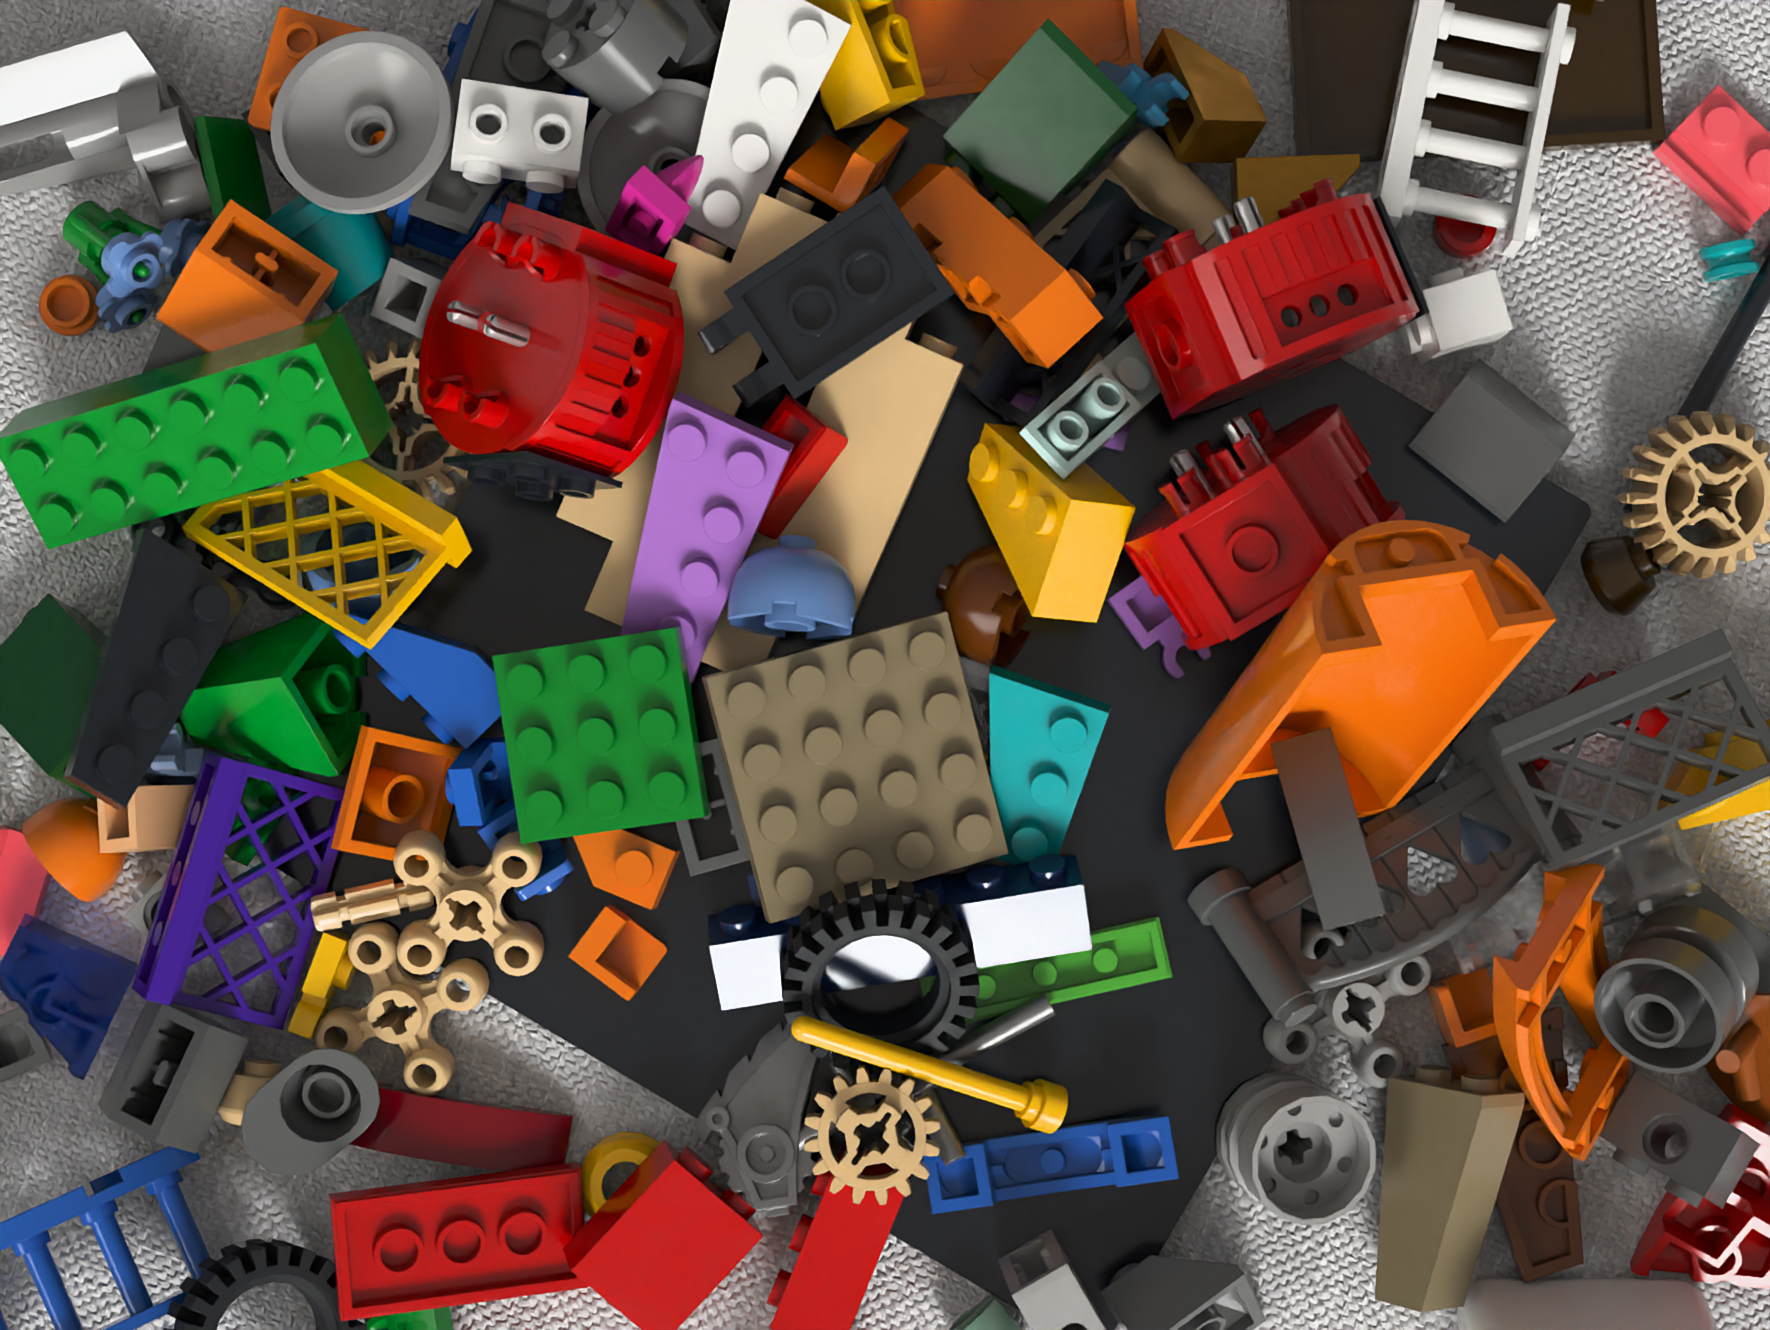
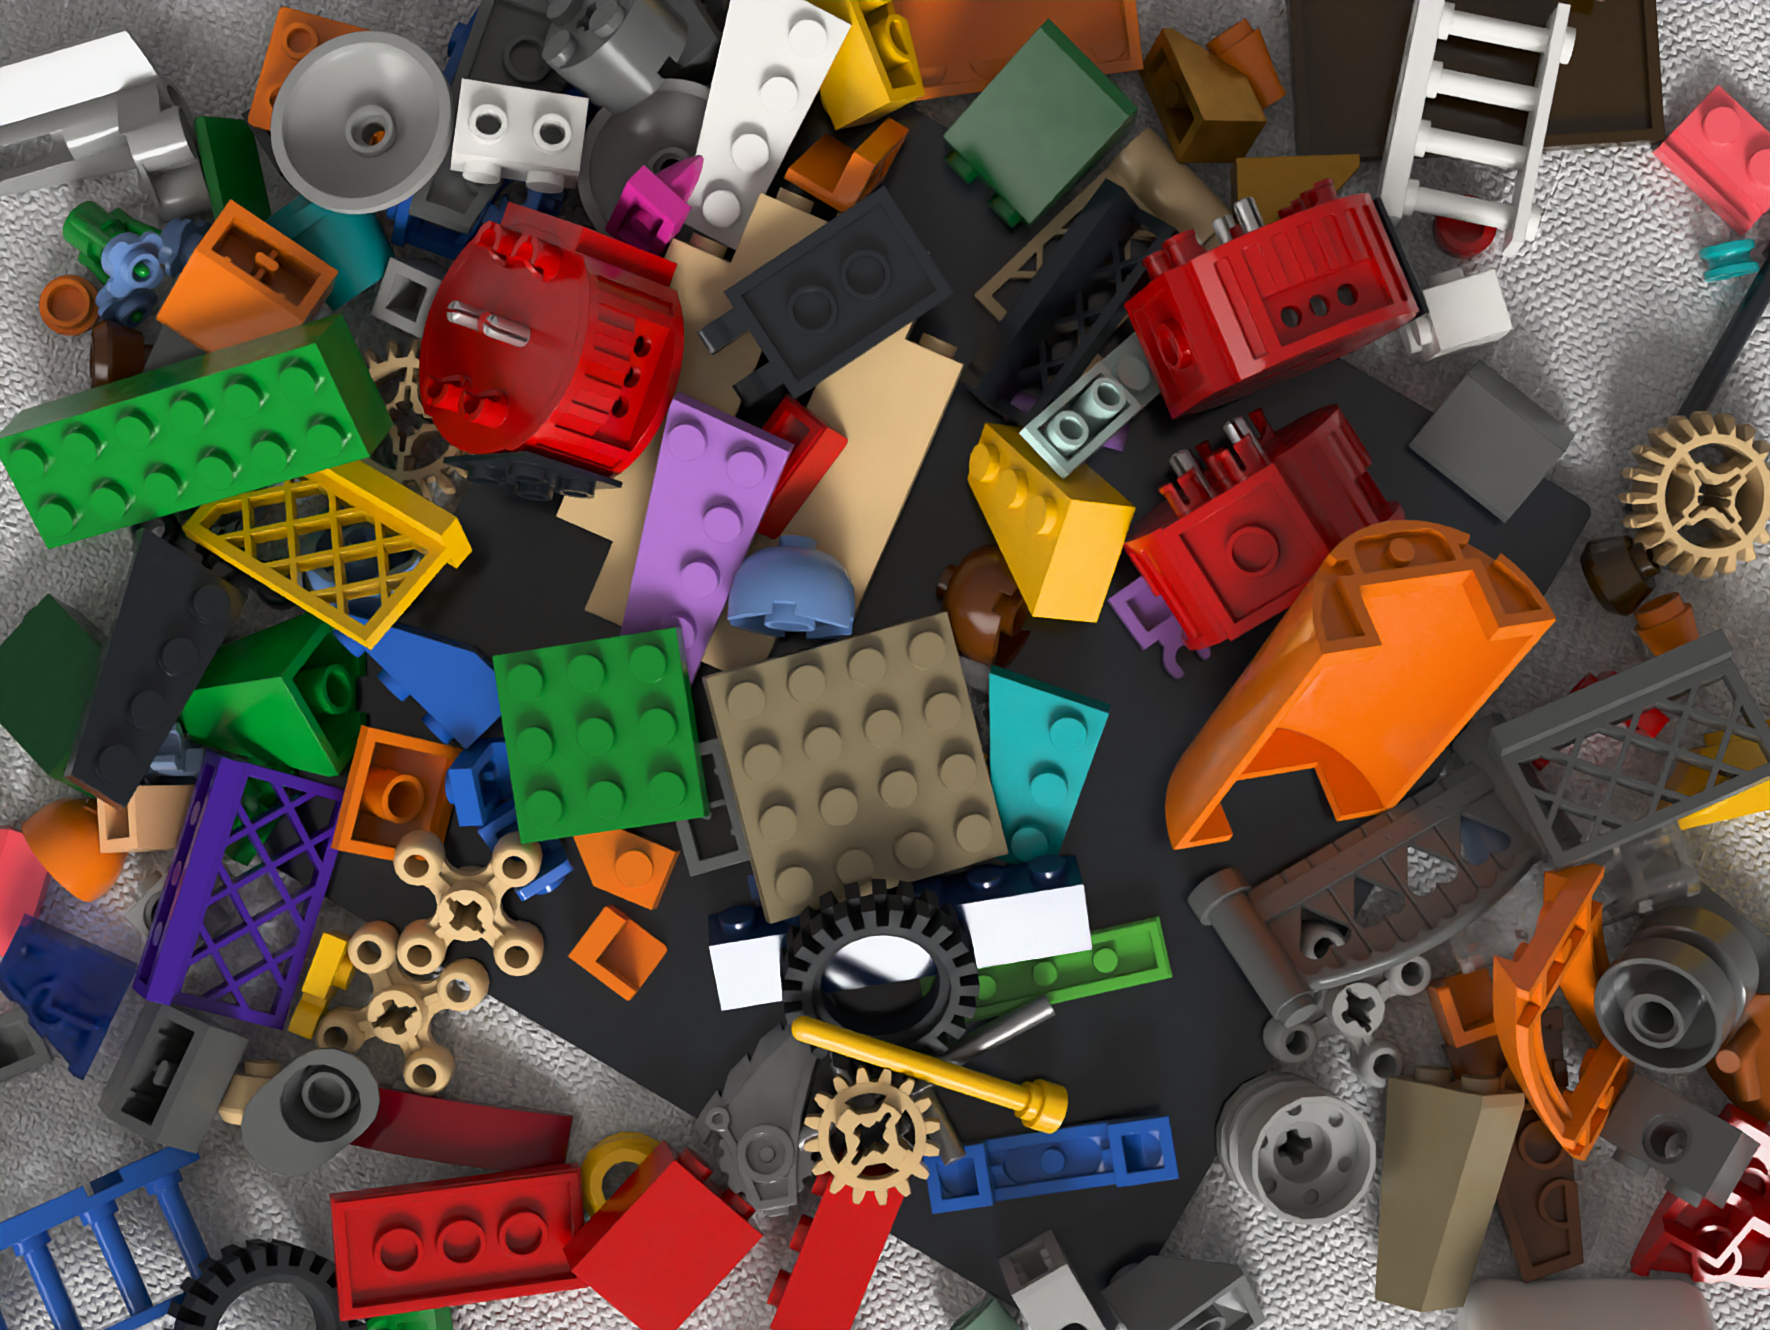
(116, 353): none -> reddish brown cone
(368, 903): tan axle -> none
(997, 265): orange brick -> none
(1144, 91): dark azure plate -> none
(1248, 53): none -> orange cone
(1327, 829): dark grey slope -> none
(1665, 623): none -> orange cone

